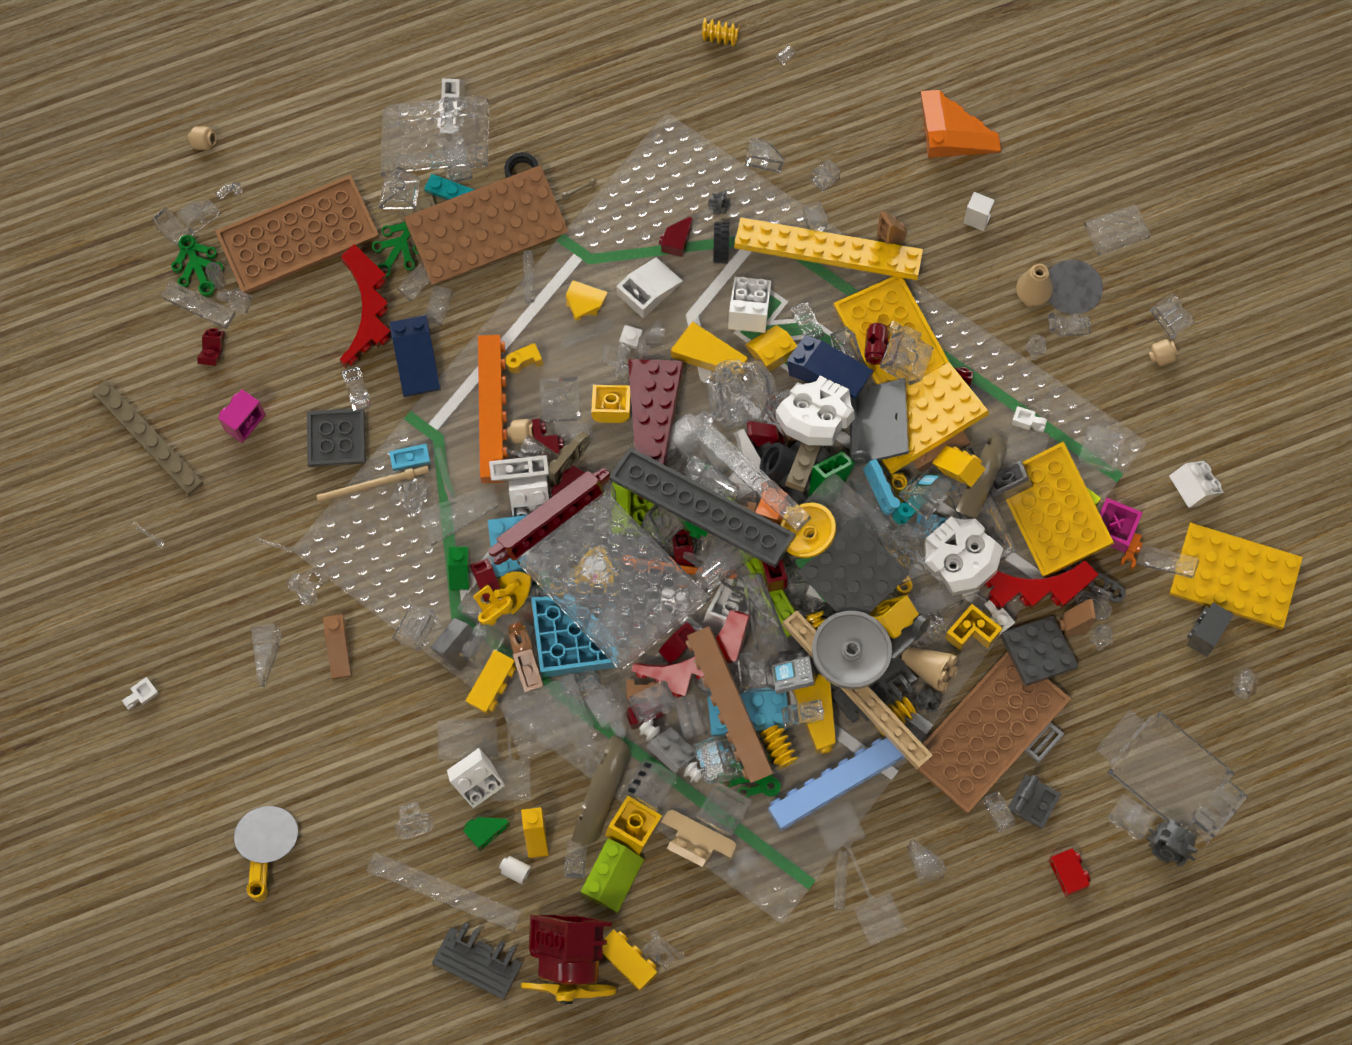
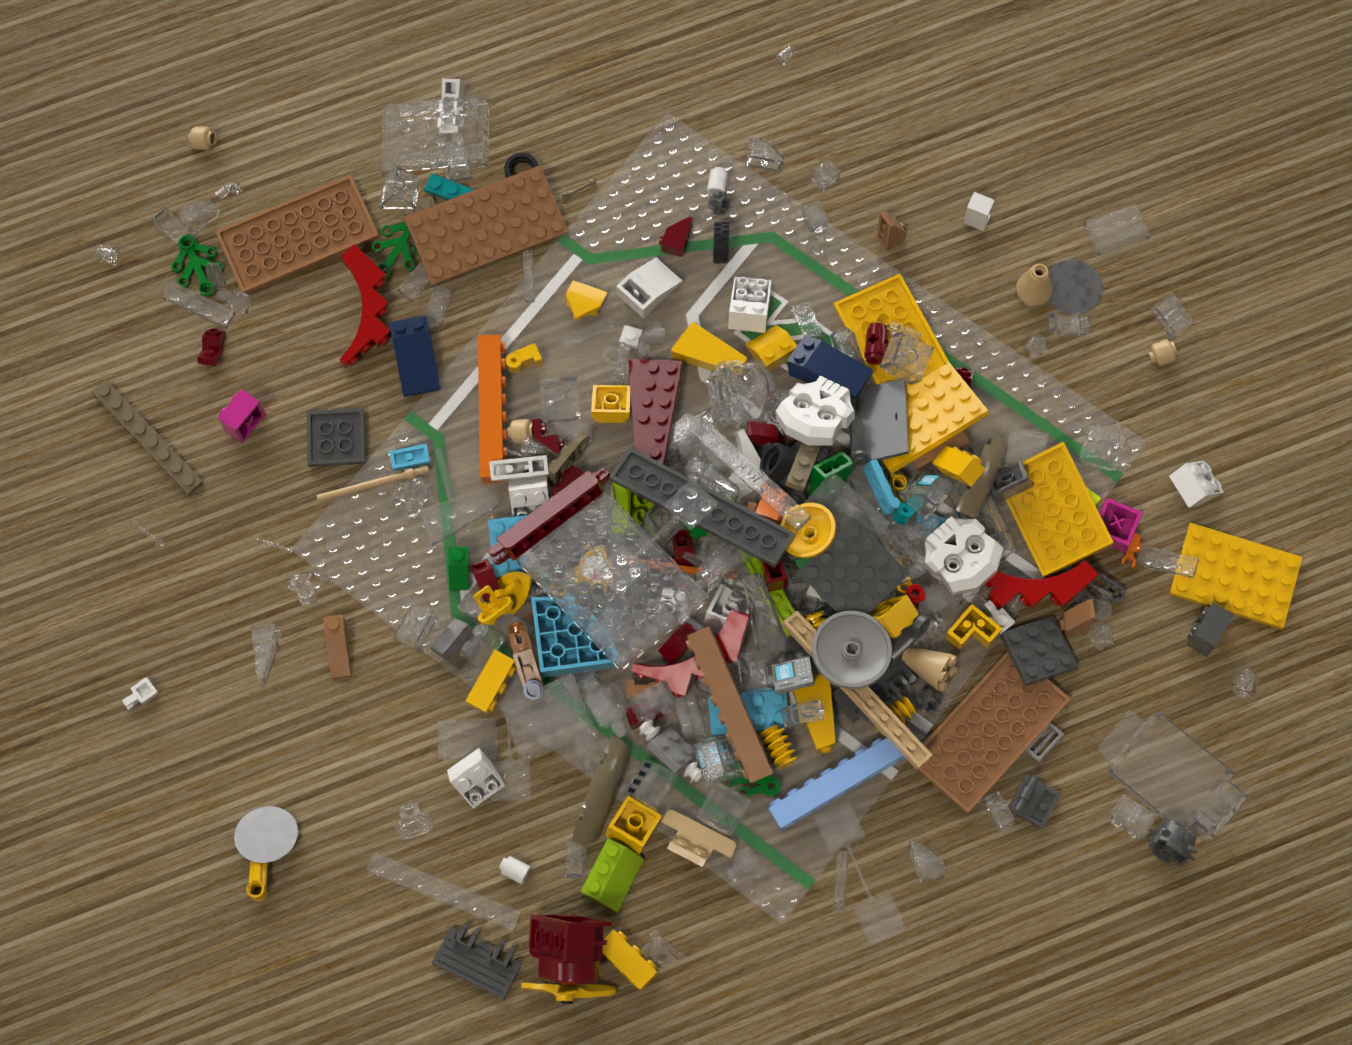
(108, 254): none -> clear brick
(356, 388): clear brick -> none
(484, 830): green slope -> none
(533, 689): none -> sand blue plate
(535, 832): yellow slope -> none
(624, 569): none -> clear hinge
(717, 180): none -> white brick
(720, 32): yellow piece -> none
(828, 248): yellow plate -> none
(915, 588): none -> red brick
(953, 130): orange slope -> none
(1026, 418): white plate -> none
(1070, 872): red brick -> none

